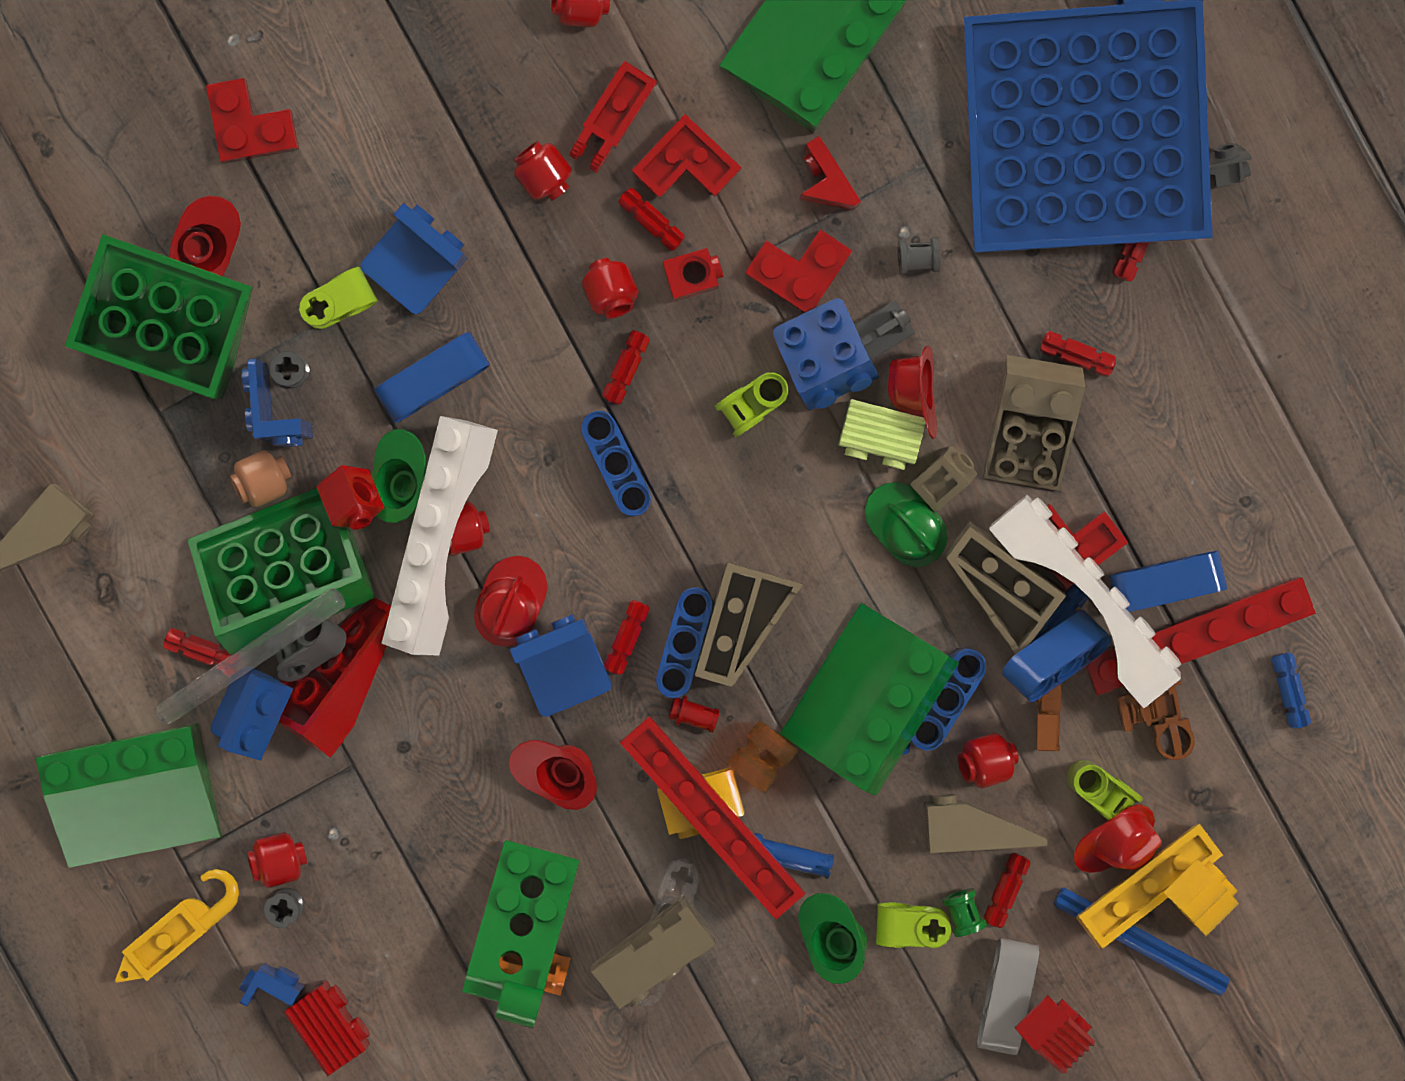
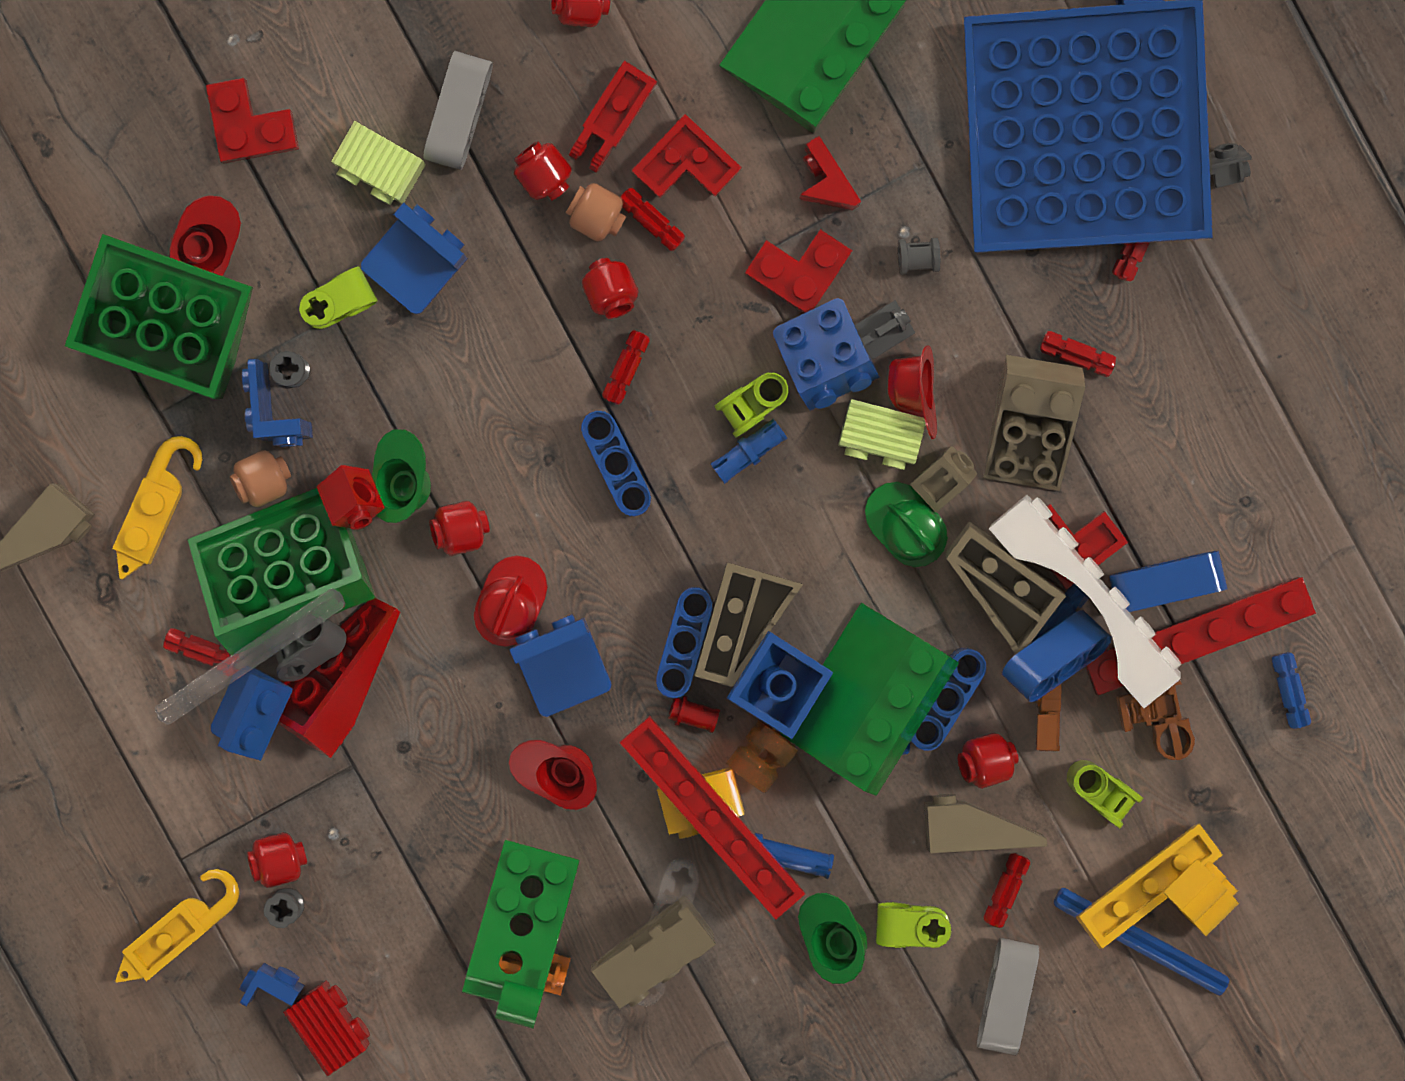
(130, 795): green slope -> none
(152, 508): none -> yellow plate
(377, 163): none -> yellowish green brick
(419, 602): white arch -> none
(432, 377): blue beam -> none
(458, 110): none -> light grey beam
(596, 212): none -> nougat head
(626, 637): red axle -> none
(679, 286): red brick -> none
(748, 451): none -> blue pin
(780, 685): none -> blue slope
(964, 912): green bush -> none
(1056, 1033): red brick -> none
(1119, 843): red piece -> none

